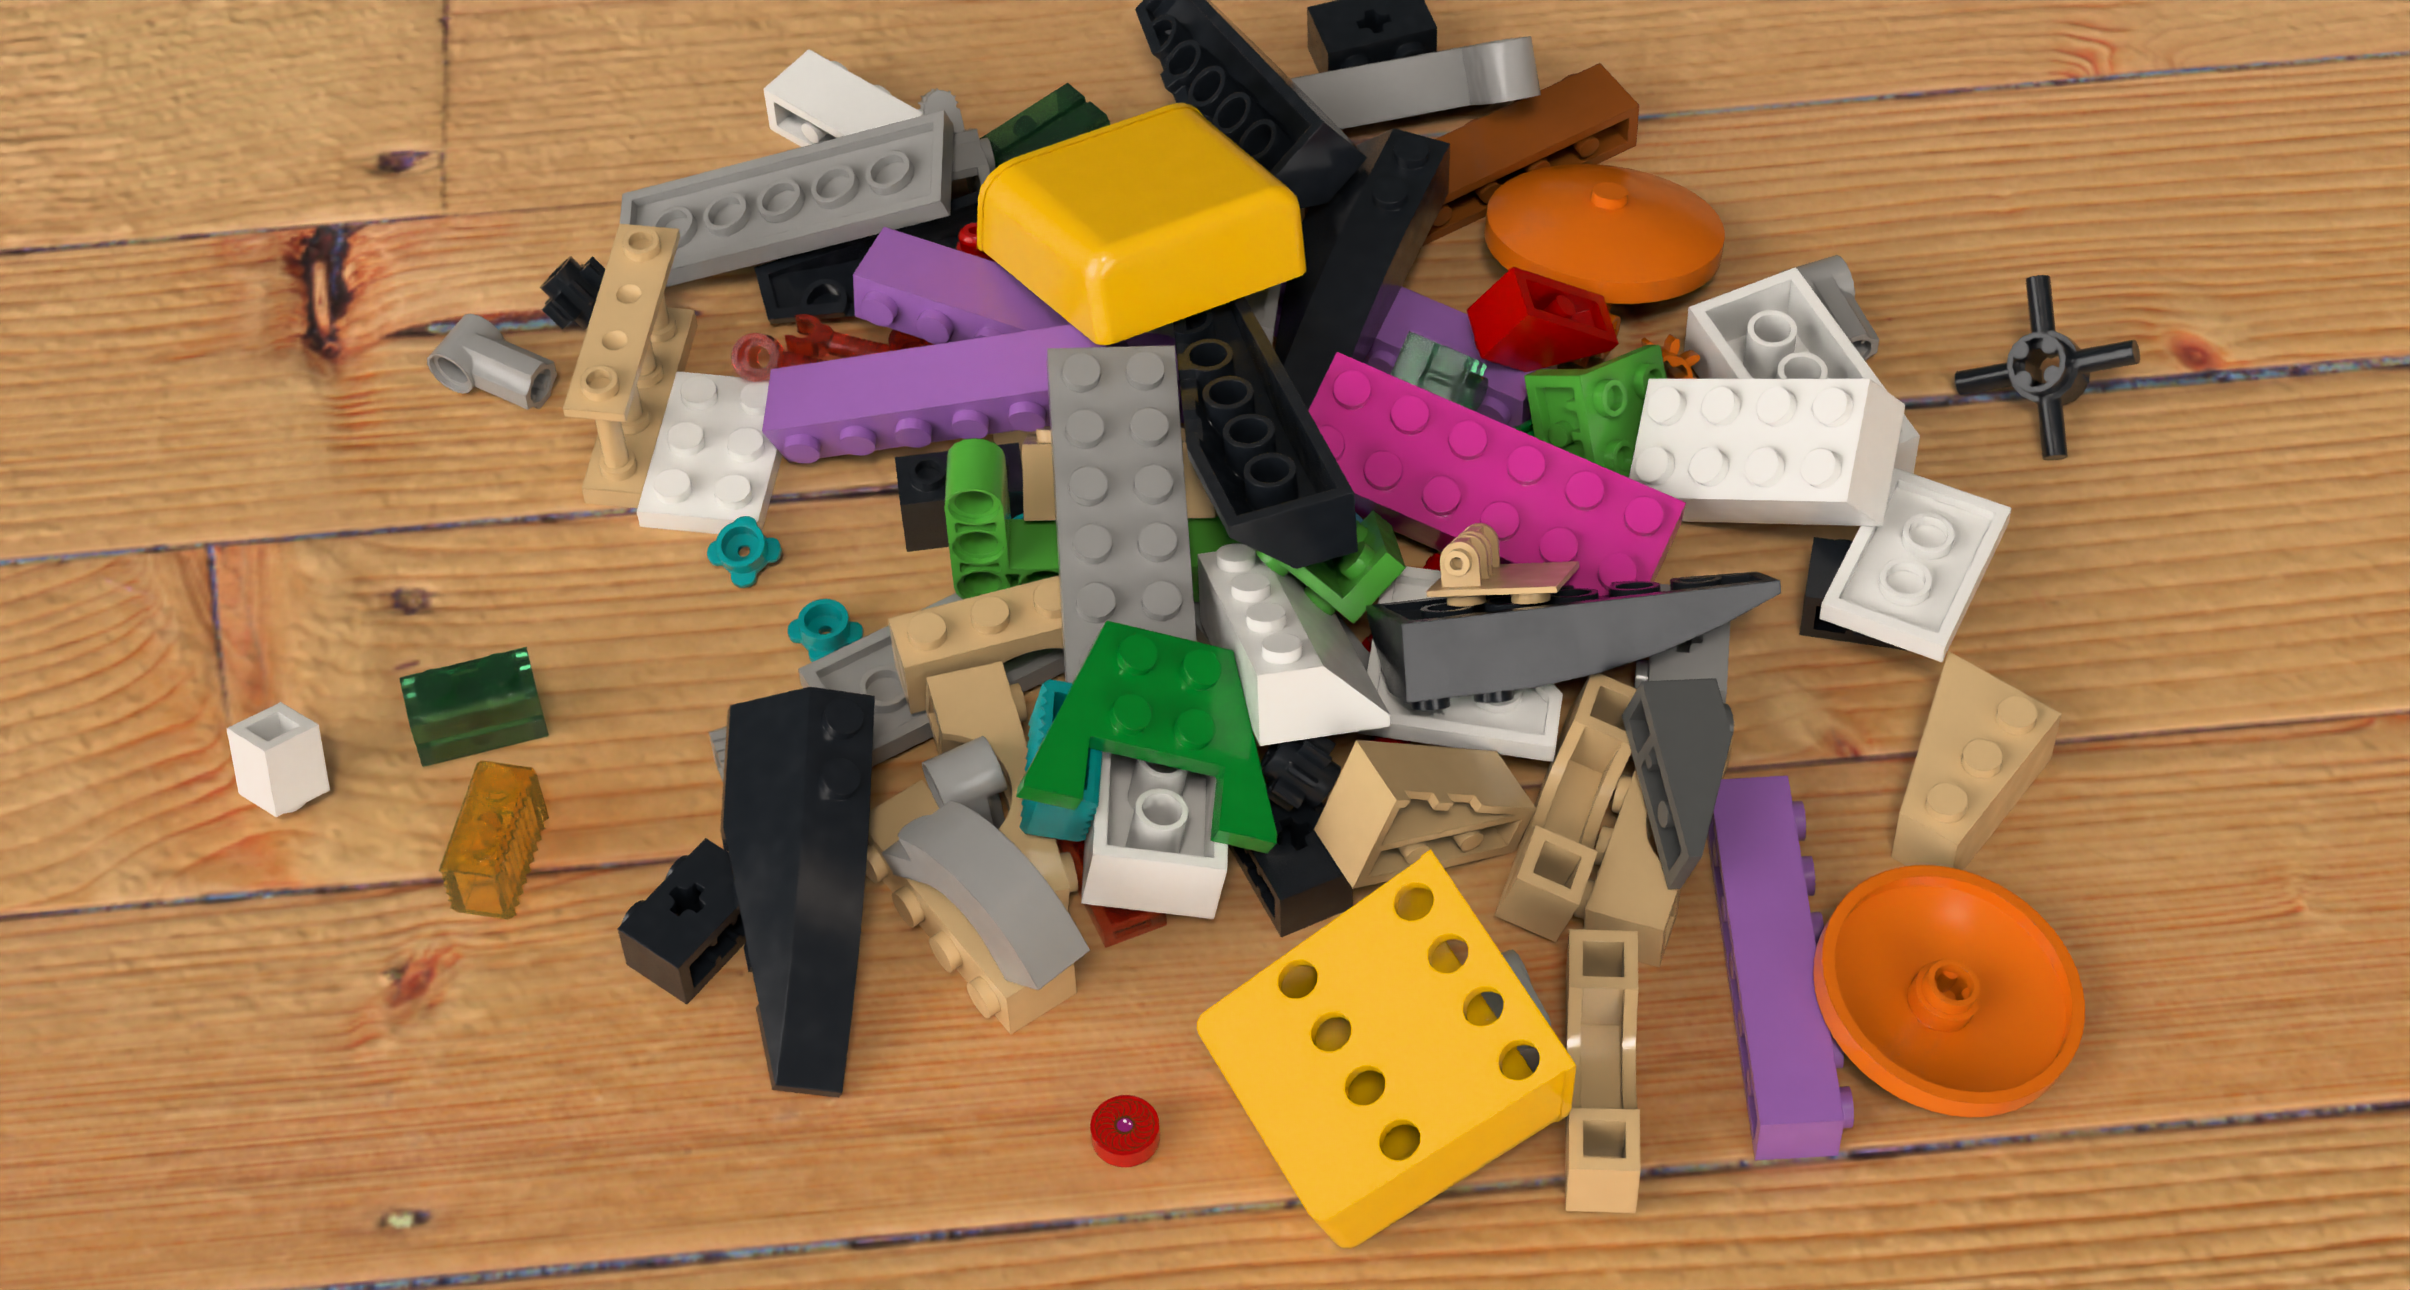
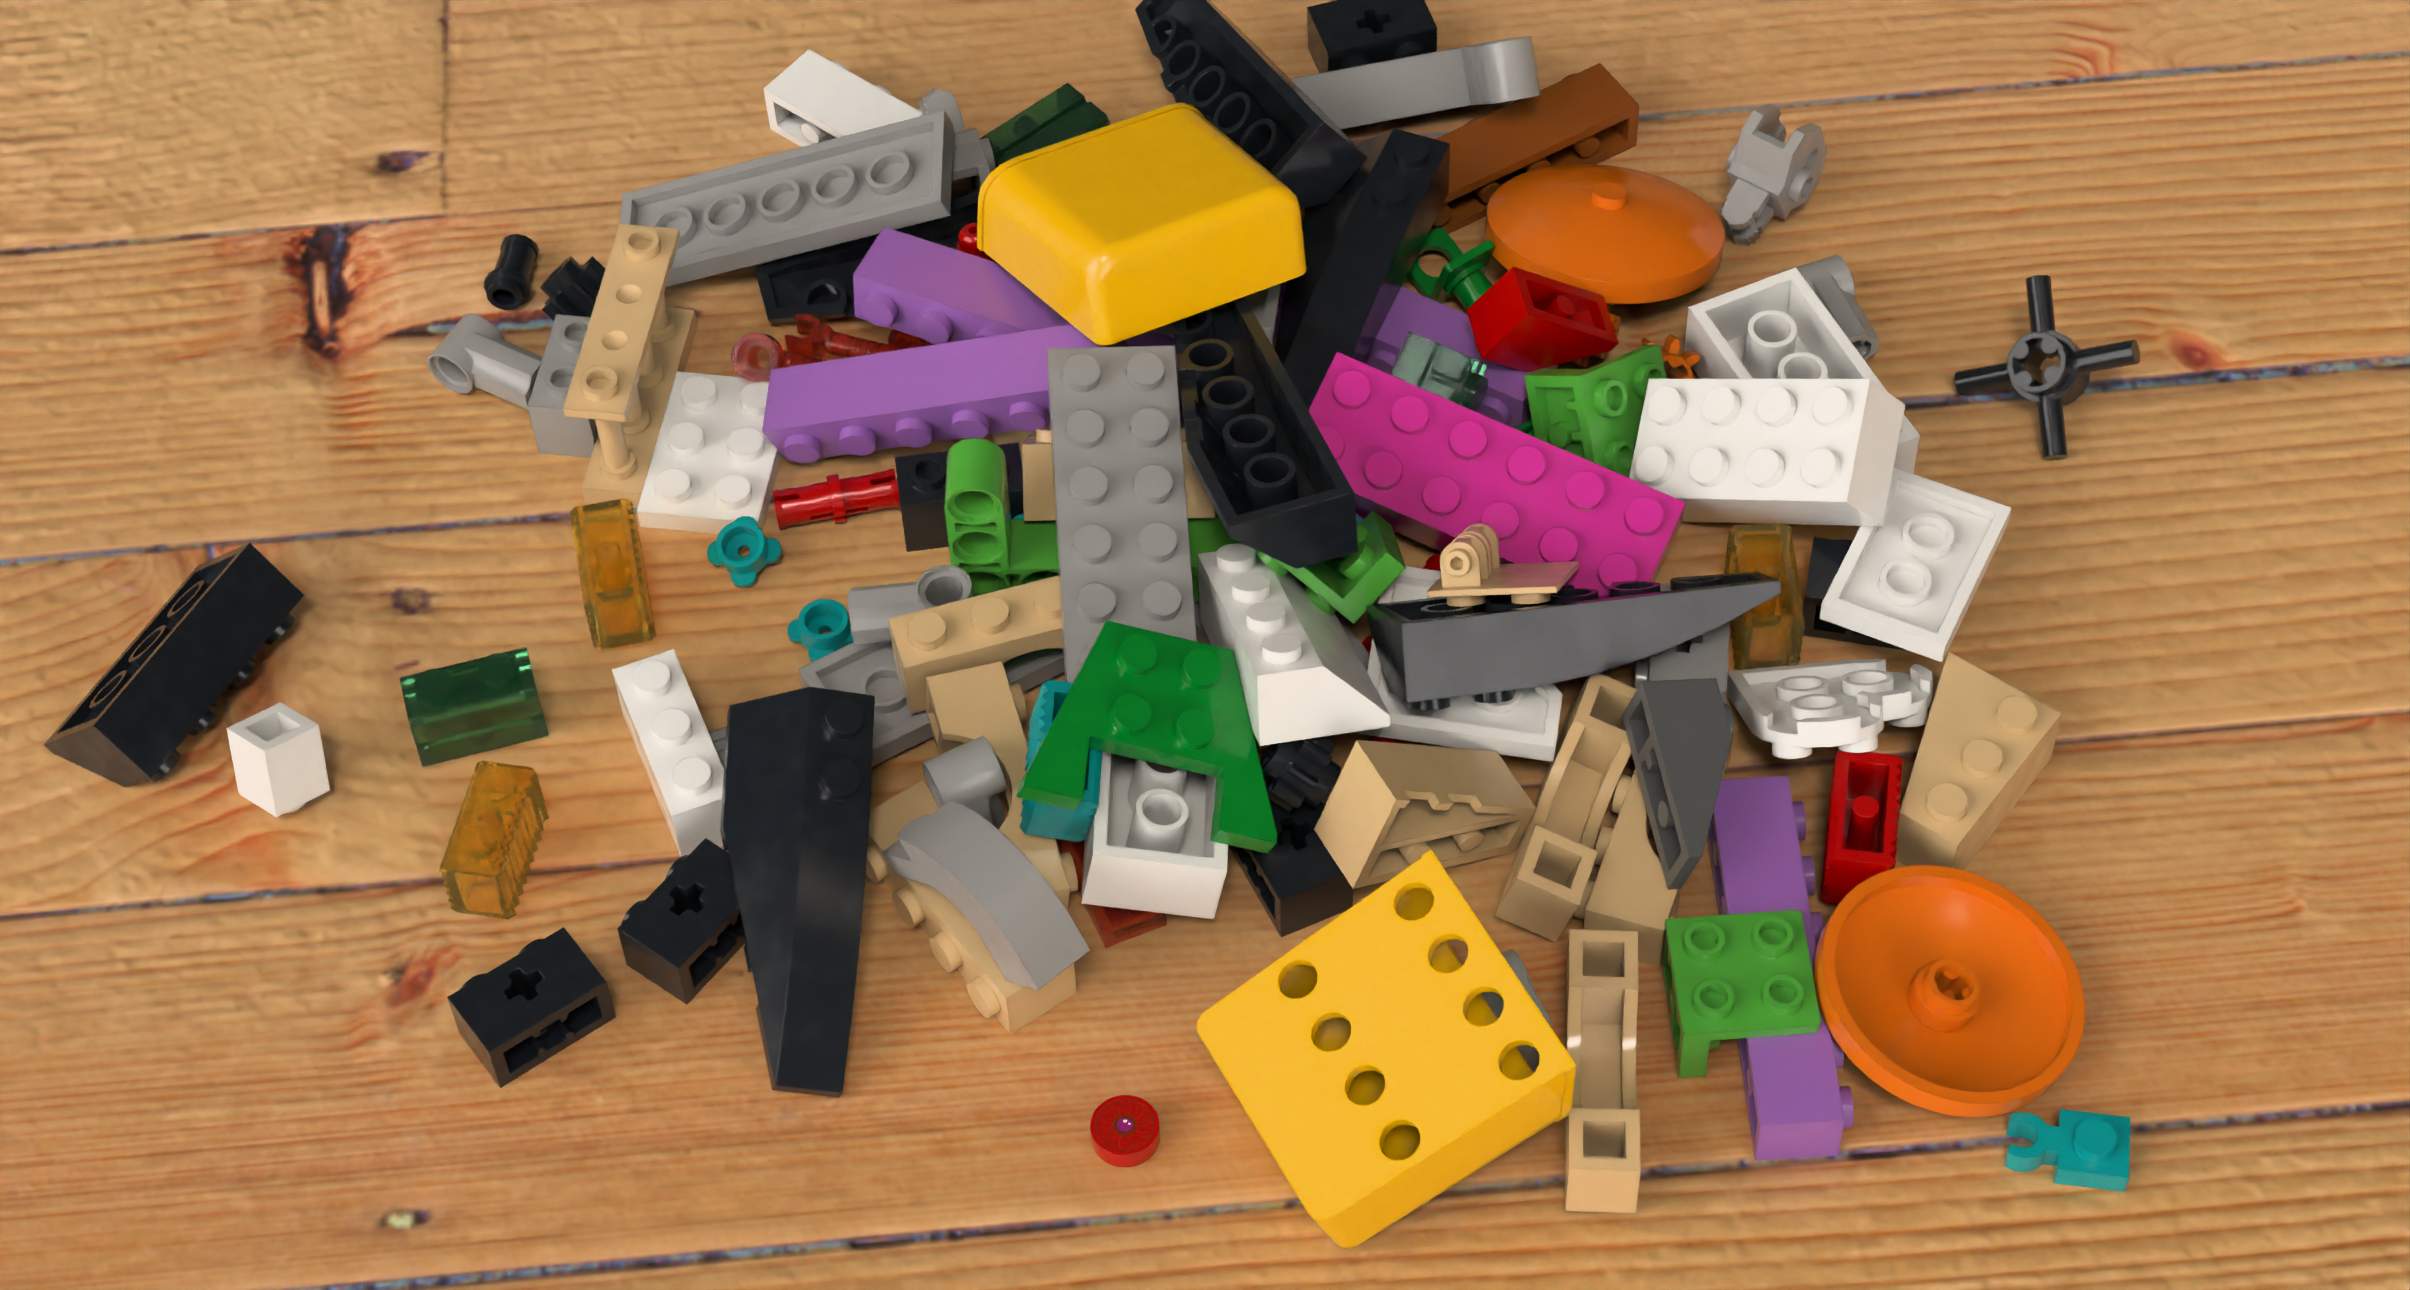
(178, 669): none -> black slope
(509, 281): none -> black pin
(531, 1006): none -> black brick
(553, 430): none -> light grey brick
(612, 574): none -> clear yellow brick
(673, 747): none -> white brick
(836, 498): none -> red pin
(873, 605): none -> light grey piece
(1460, 277): none -> green bracket
(1736, 982): none -> bright green bracket
(1770, 174): none -> light grey hinge
(1773, 630): none -> clear yellow brick
(1829, 703): none -> white plate
(1860, 821): none -> red brick
(2082, 1146): none -> teal plate

